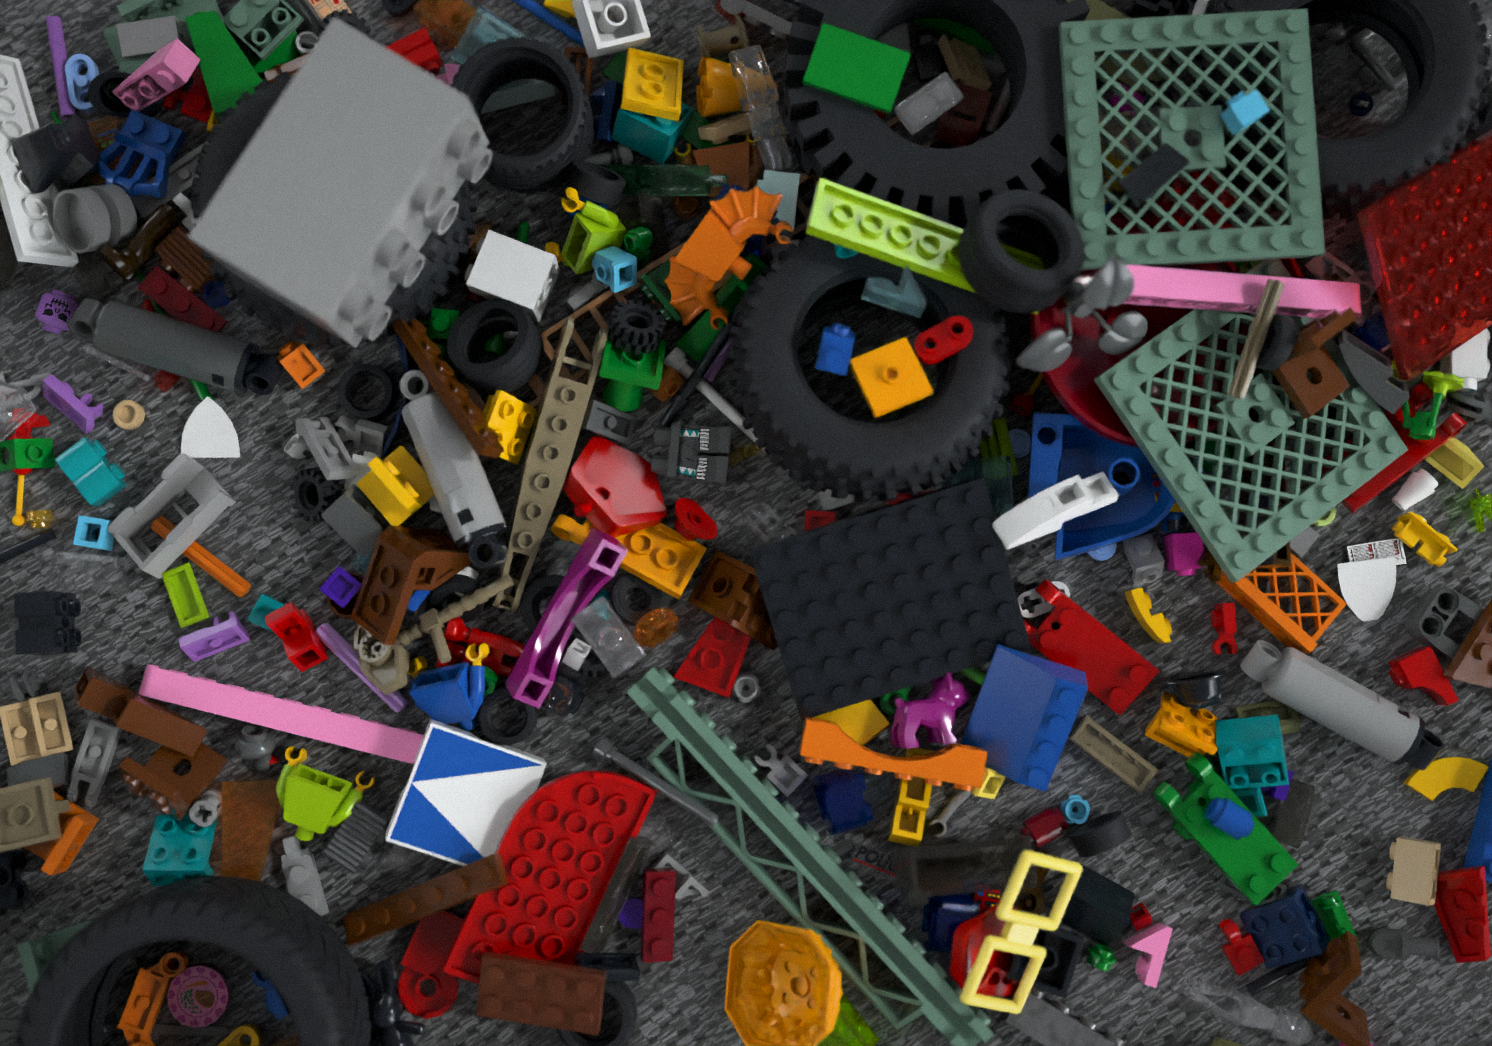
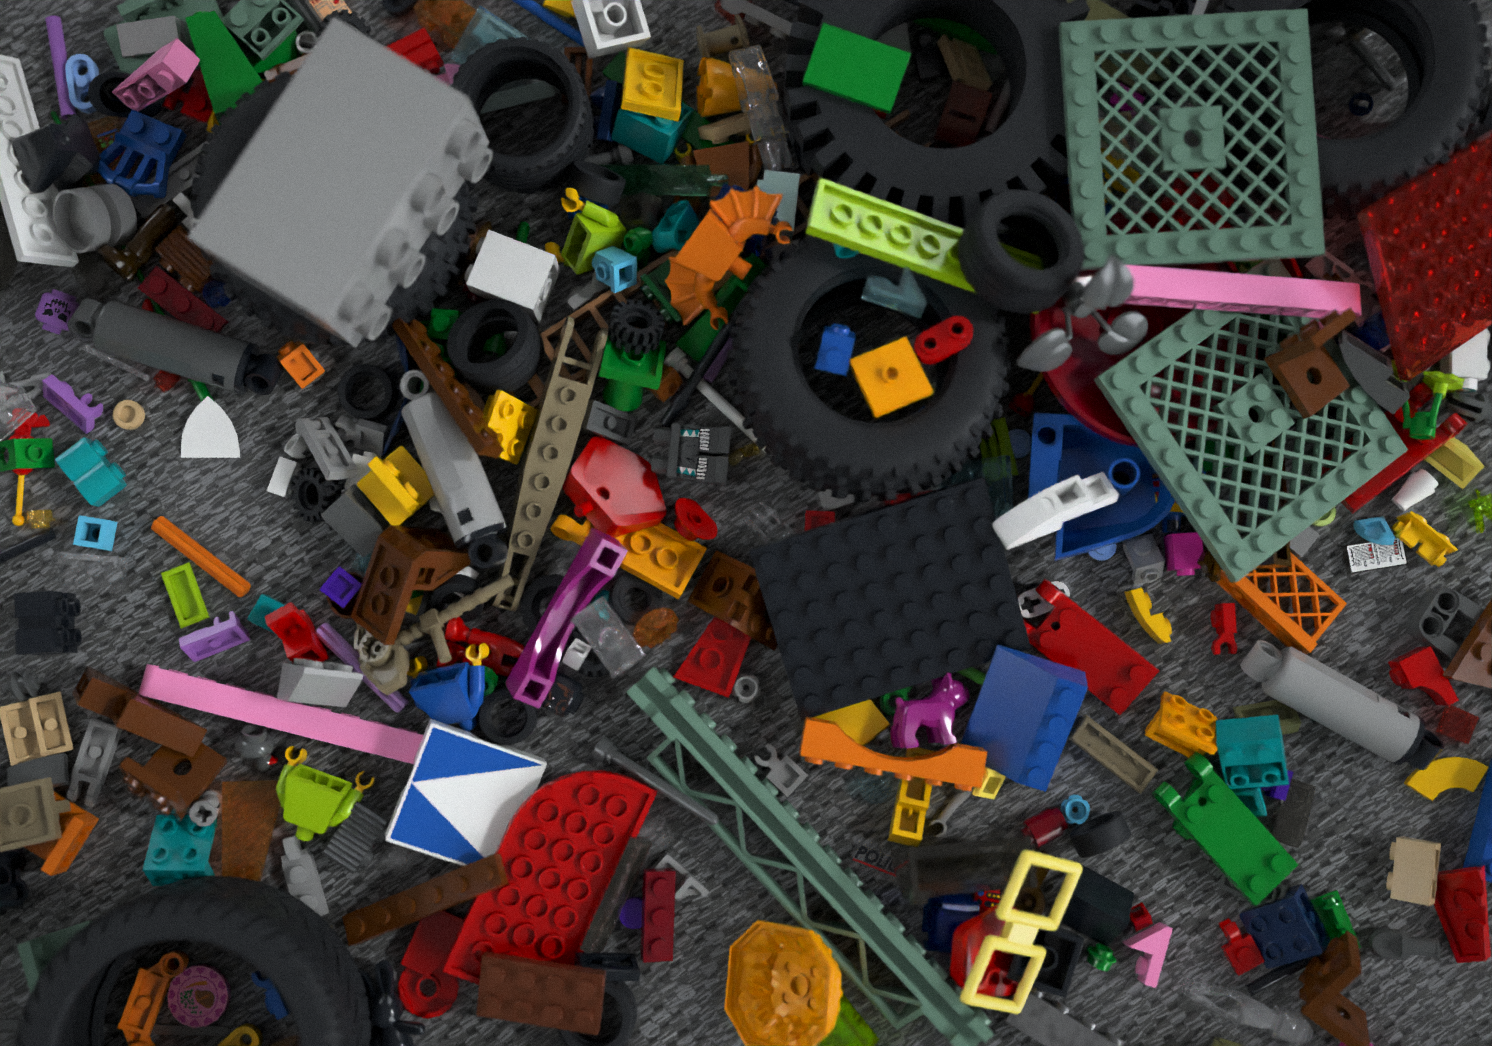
(179, 477): light grey piece -> none
(283, 476): none -> white piece
(318, 682): none -> light grey slope
(416, 600): blue tile -> none
(675, 227): none -> teal piece
(842, 800): clear blue brick -> none
(928, 103): clear plate -> none
(1153, 173): black slope -> none
(1197, 690): black piece -> none
(1229, 818): blue brick -> none
(1244, 111): medium azure plate -> none
(1256, 338): dark tan axle -> none
(1284, 341): black tyre -> none
(1368, 586): white sticker -> none
(1375, 530): none -> medium azure tile
(1457, 724): none -> clear red plate

